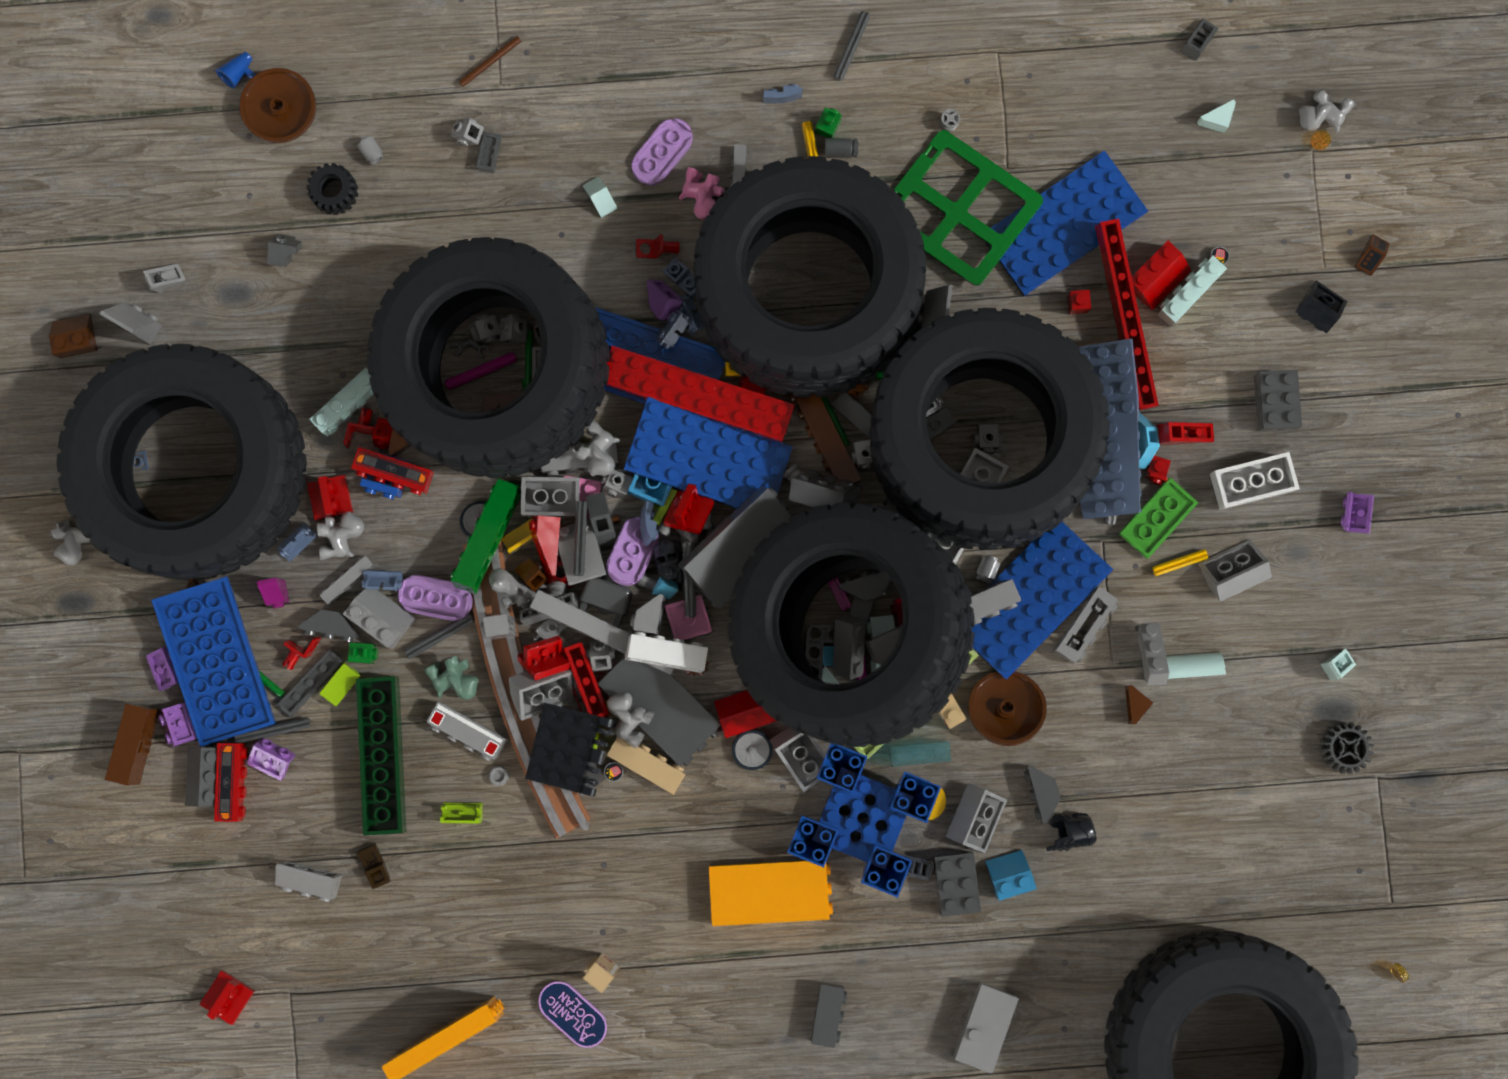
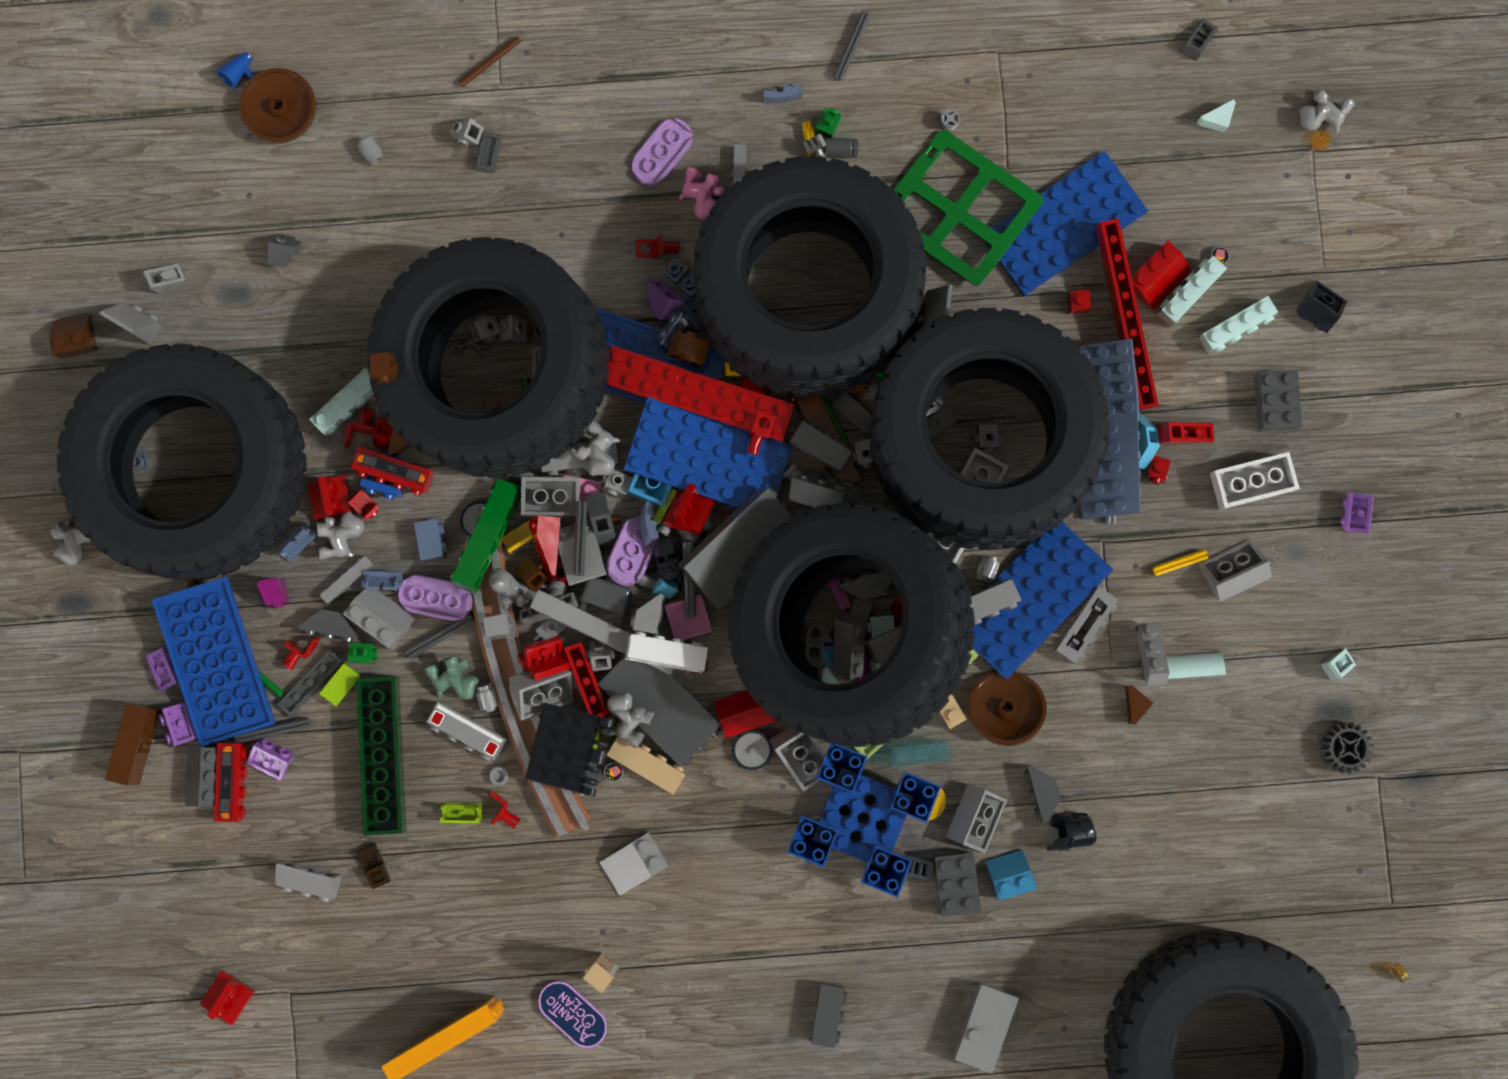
(322, 178): black tyre -> none
(363, 504): none -> red bracket
(383, 367): none -> reddish brown brick
(430, 540): none -> sand blue brick
(480, 370): dark pink axle -> none
(486, 697): none -> light grey brick
(503, 814): none -> red bracket
(528, 358): green bar -> none
(600, 197): light aqua slope -> none
(634, 863): none -> light grey slope
(688, 348): none -> reddish brown brick
(759, 434): none -> red bracket
(769, 892): light orange brick -> none
(814, 145): none -> light grey hinge
(821, 446): none -> dark grey brick
(1158, 518): bright green plate -> none
(1237, 325): none -> light aqua brick
(1372, 255): slope -> none

